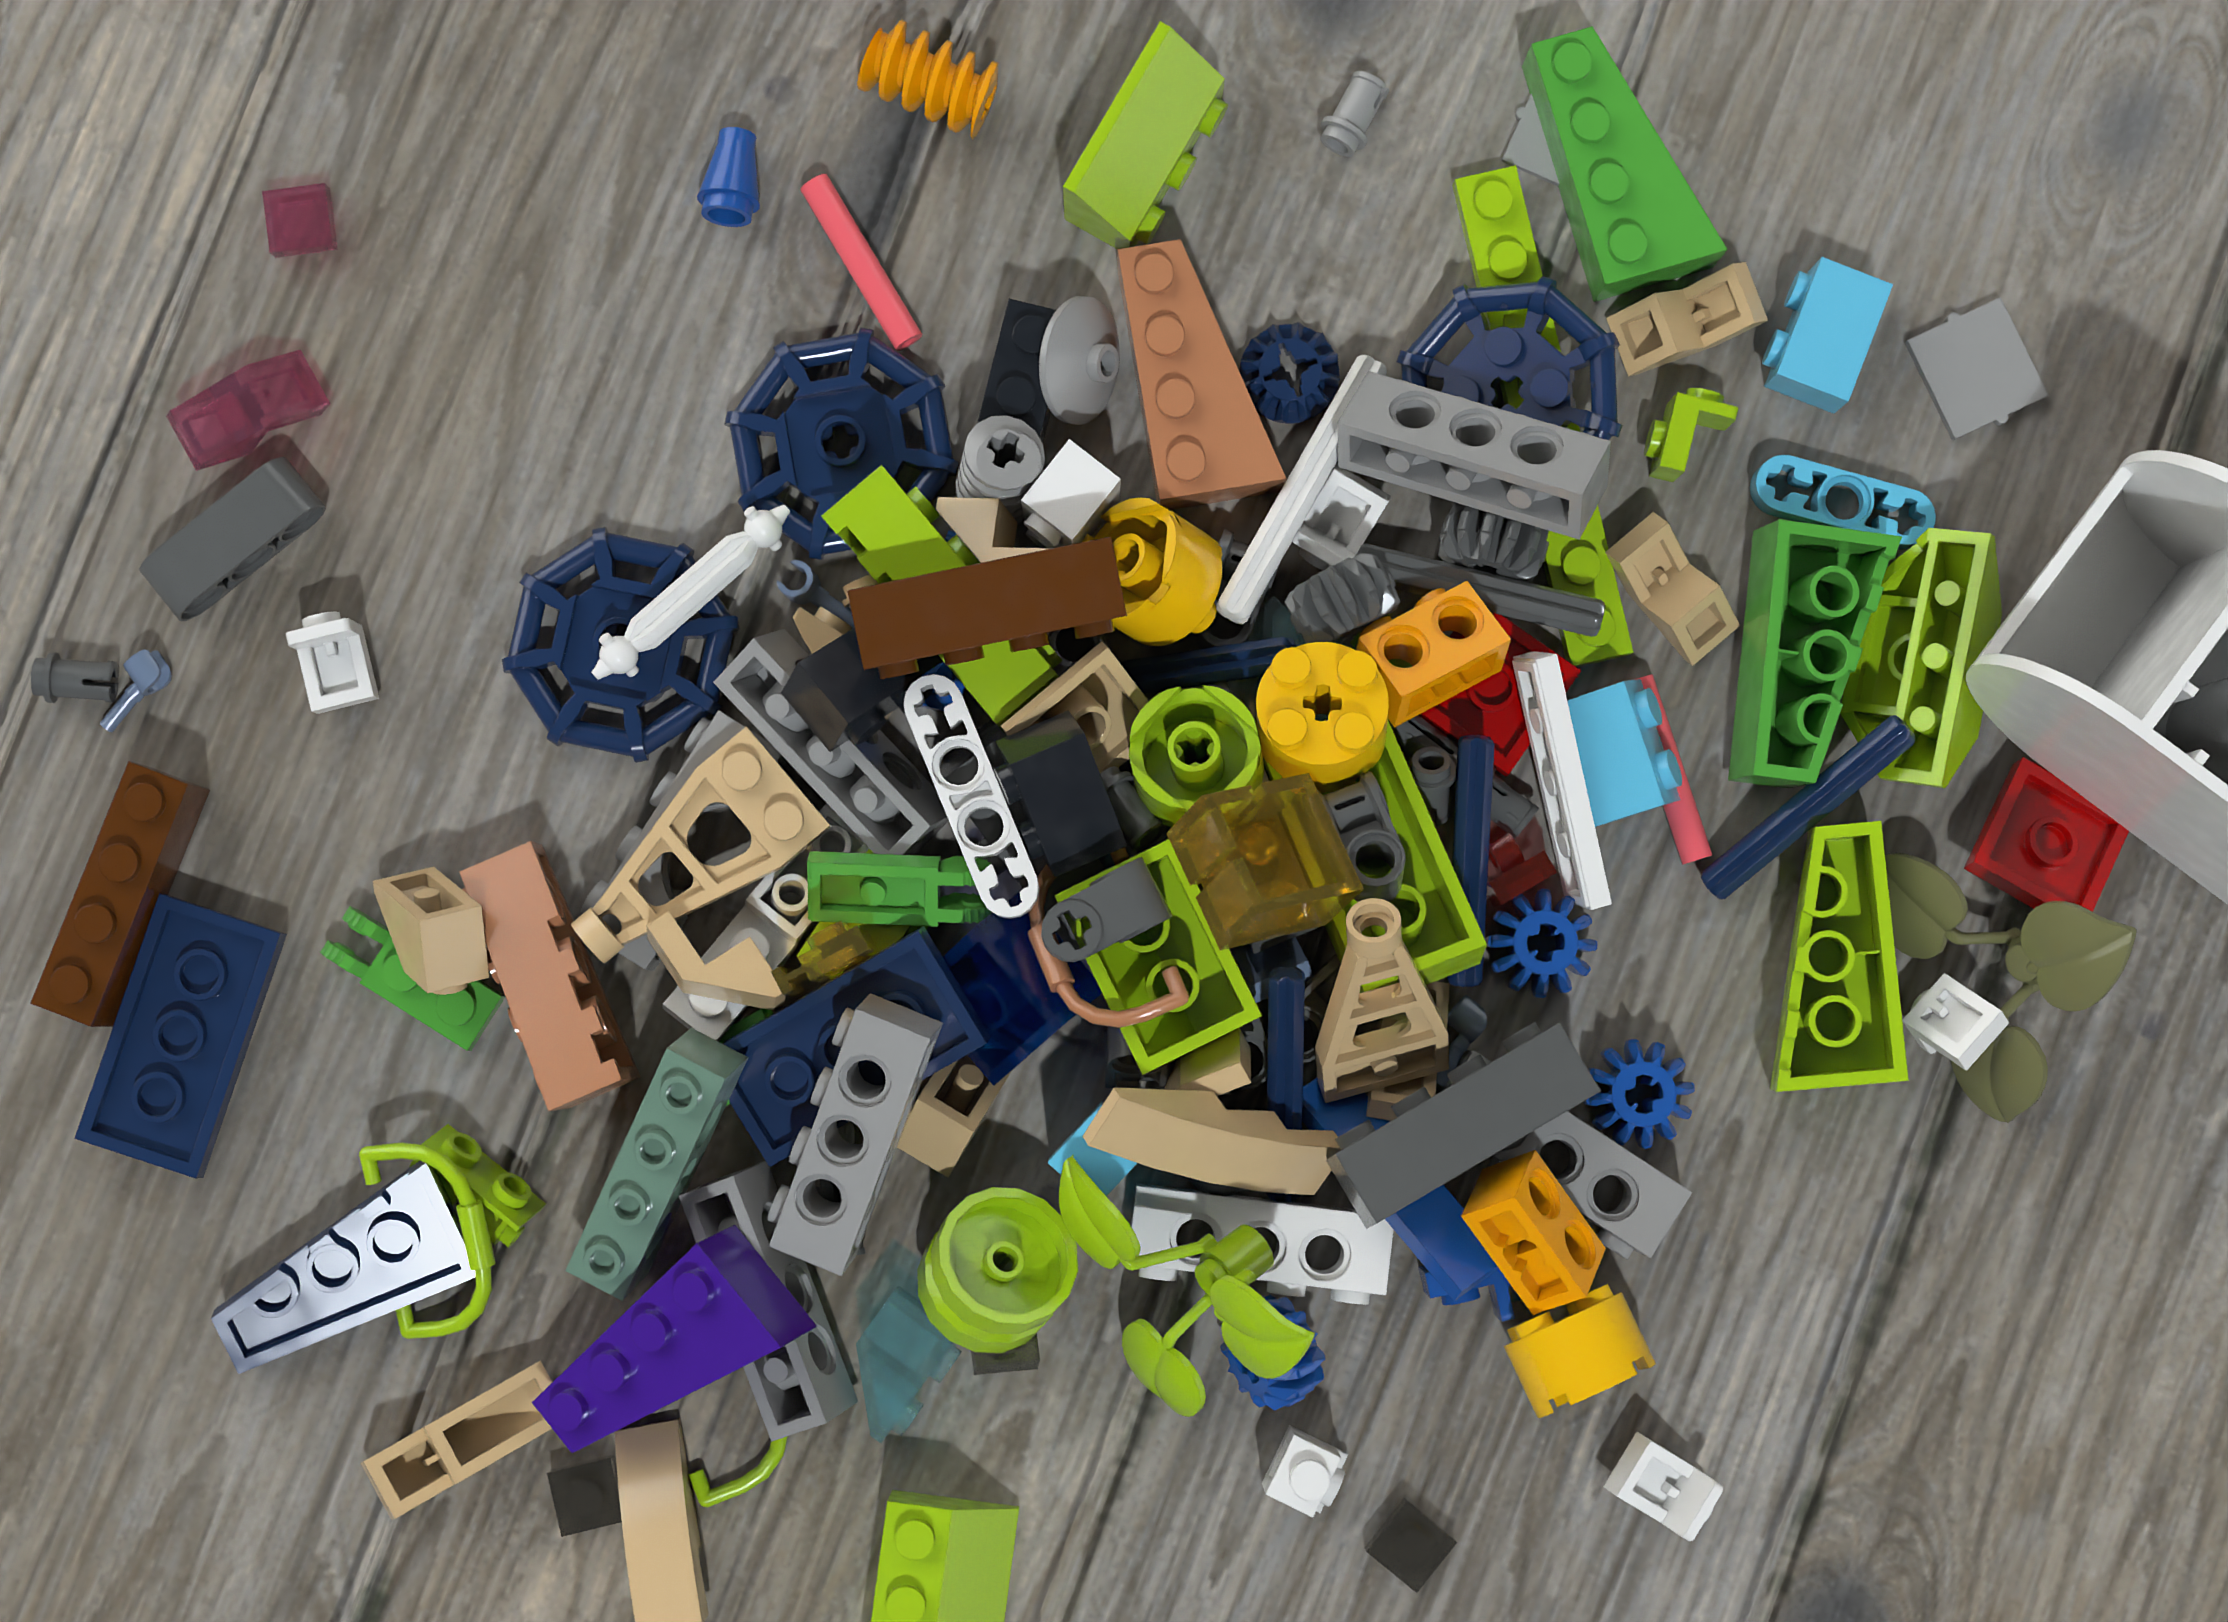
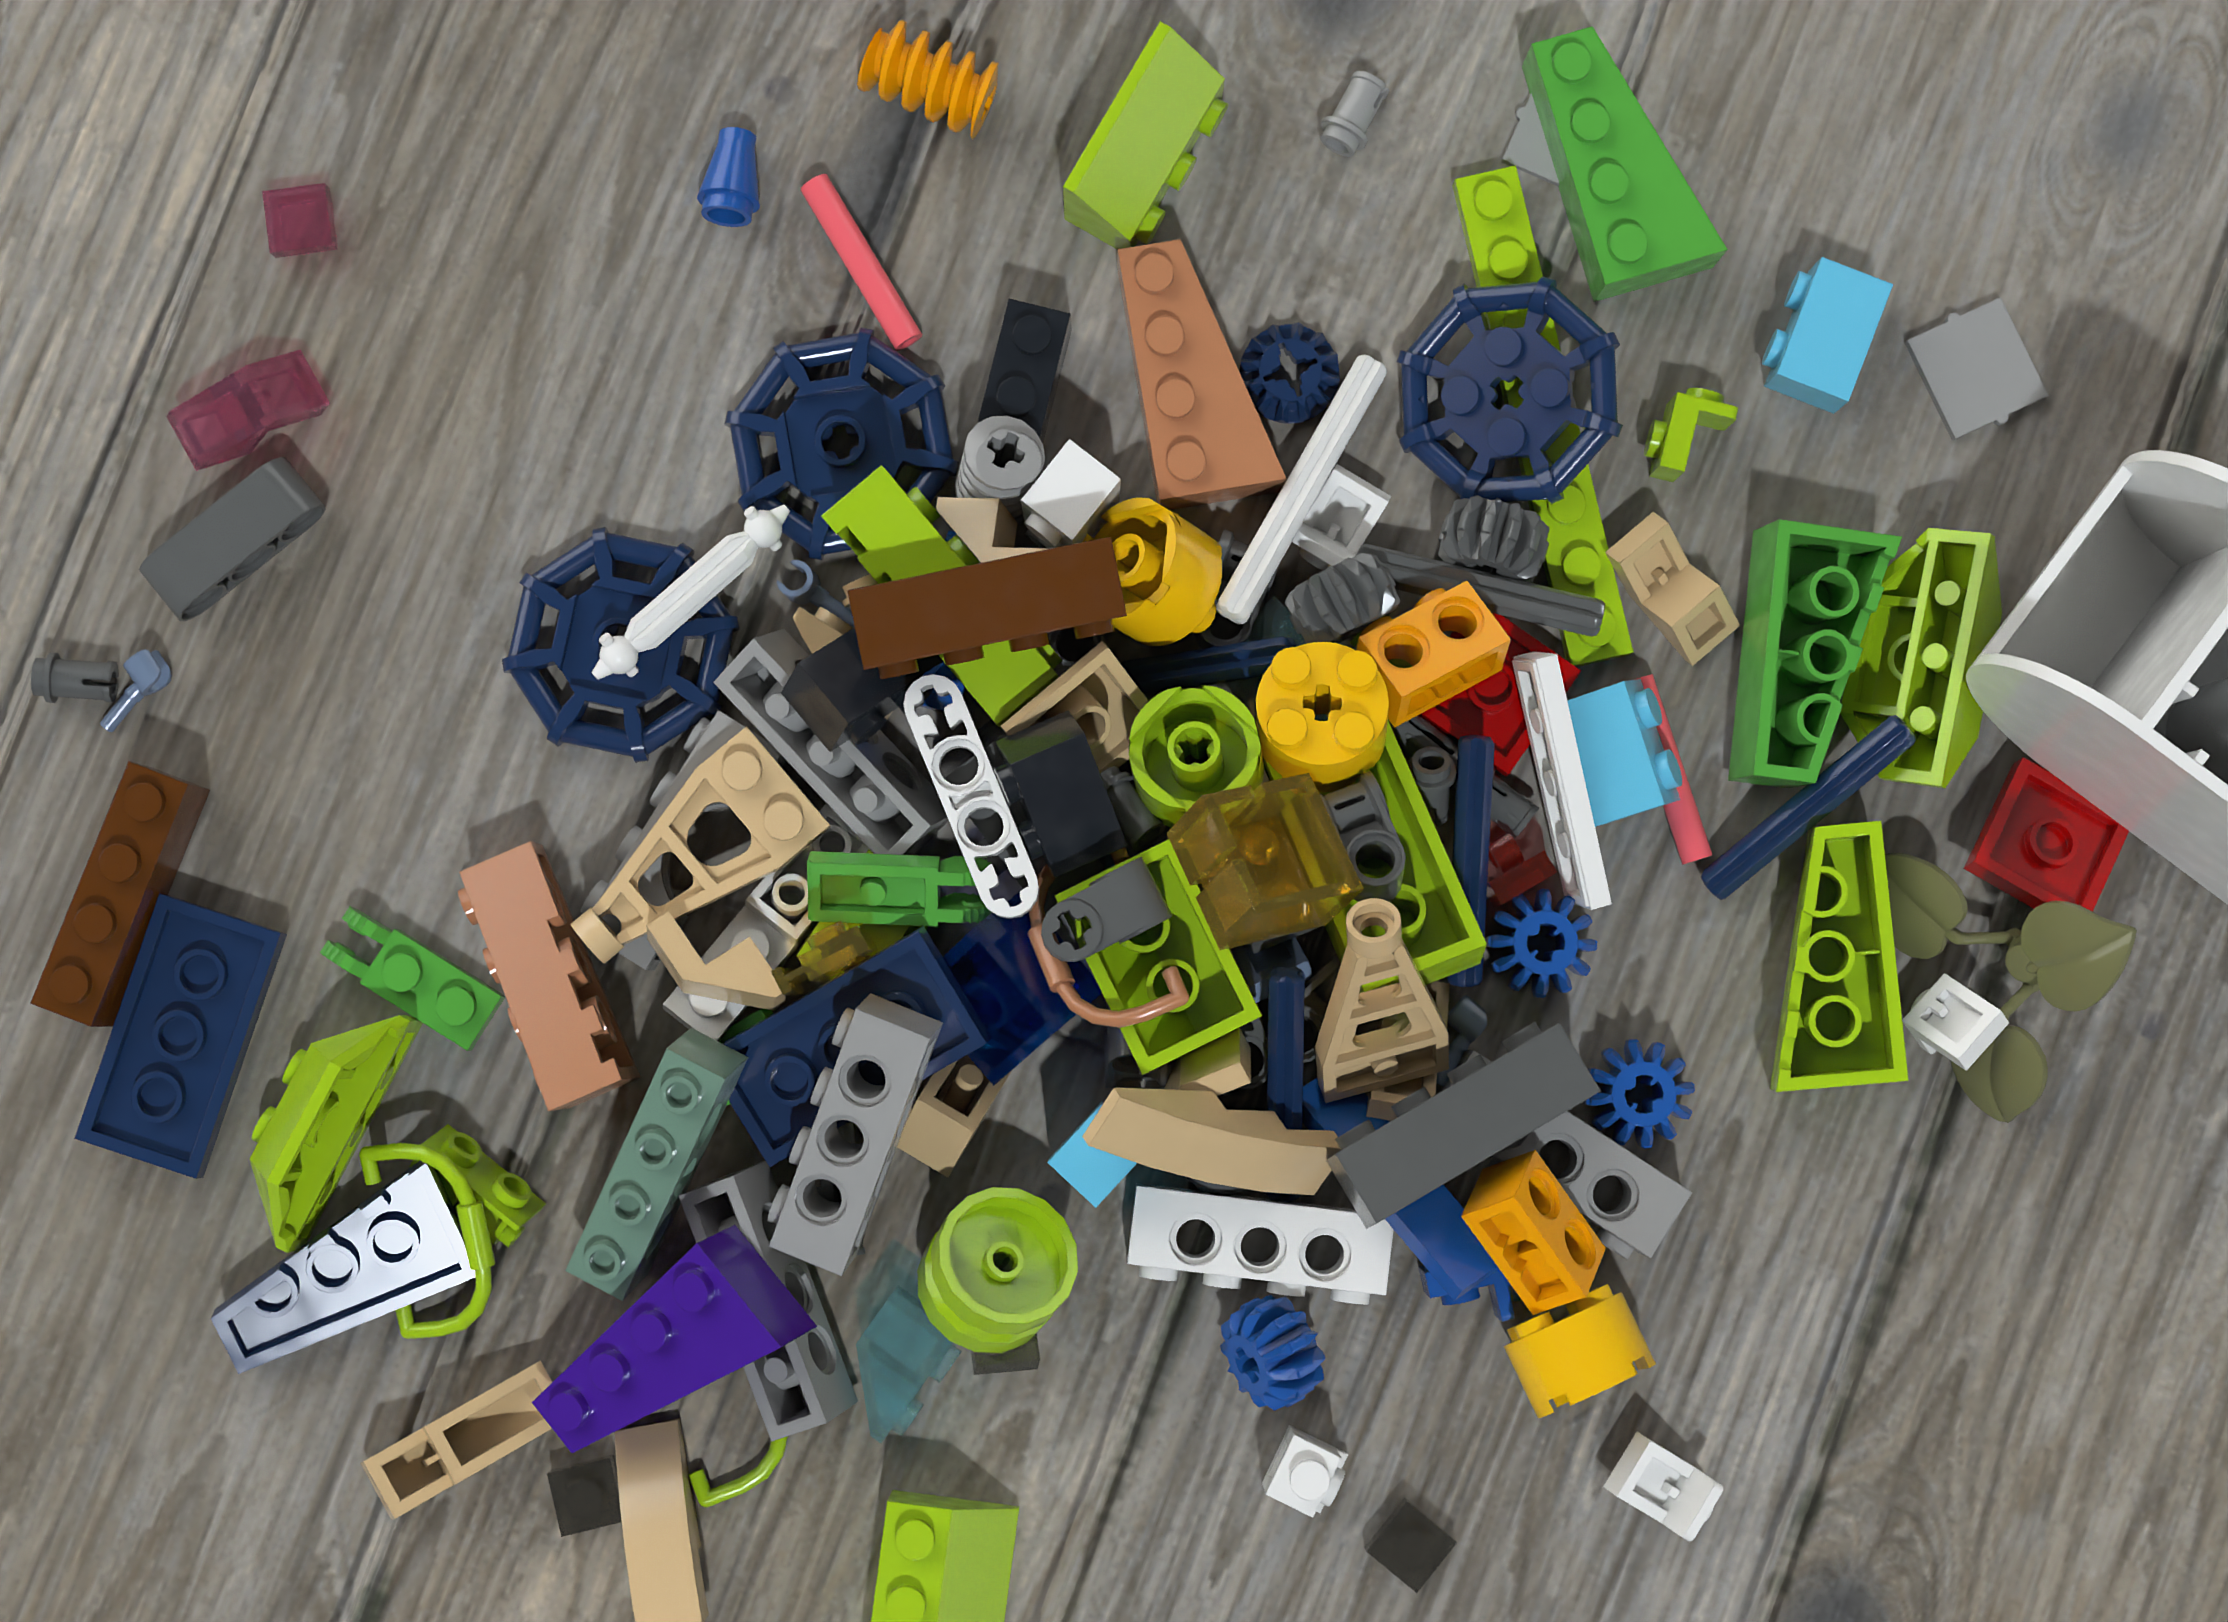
(321, 1122): none -> lime wedge
(333, 662): white bracket -> none
(434, 930): tan slope -> none
(1079, 360): light grey dish -> none
(1250, 1324): lime plant -> none
(1473, 454): light grey brick -> none
(1687, 319): tan slope -> none
(1801, 475): medium azure beam -> none

